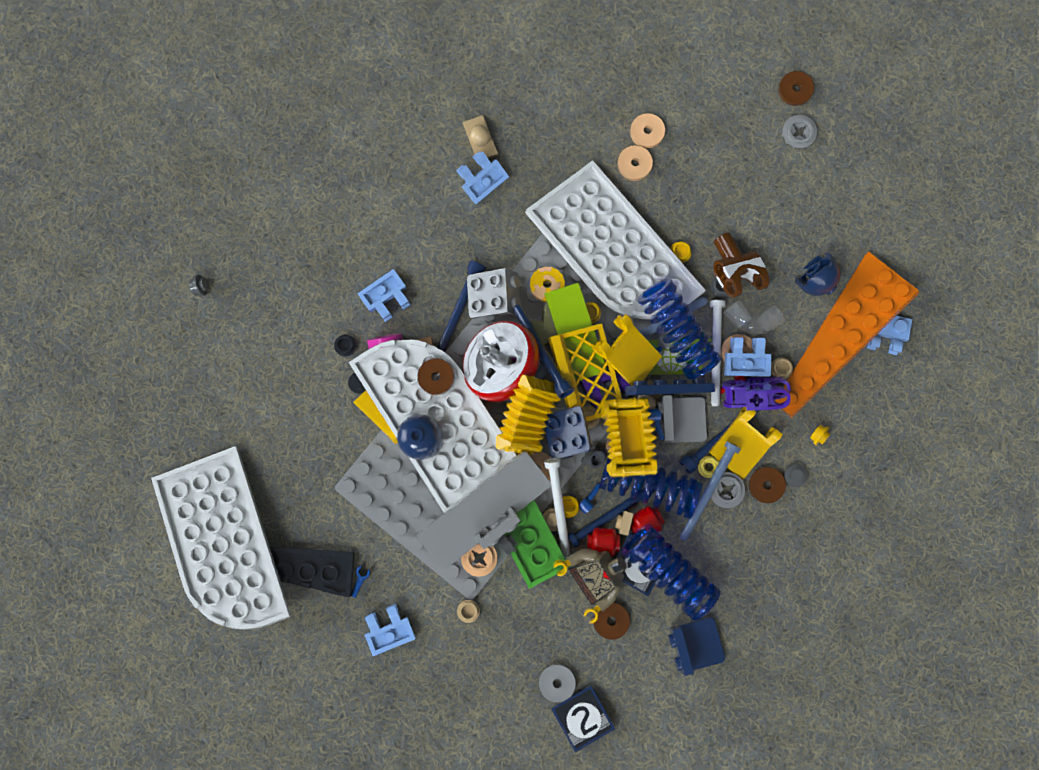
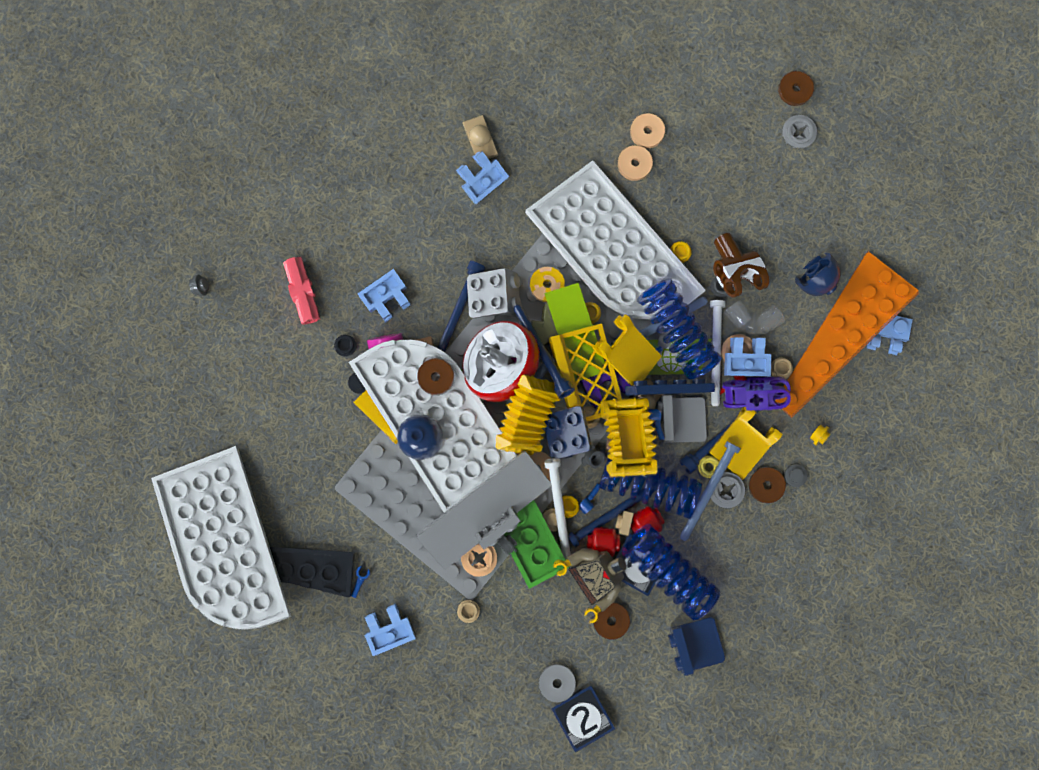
(301, 290): none -> coral piece

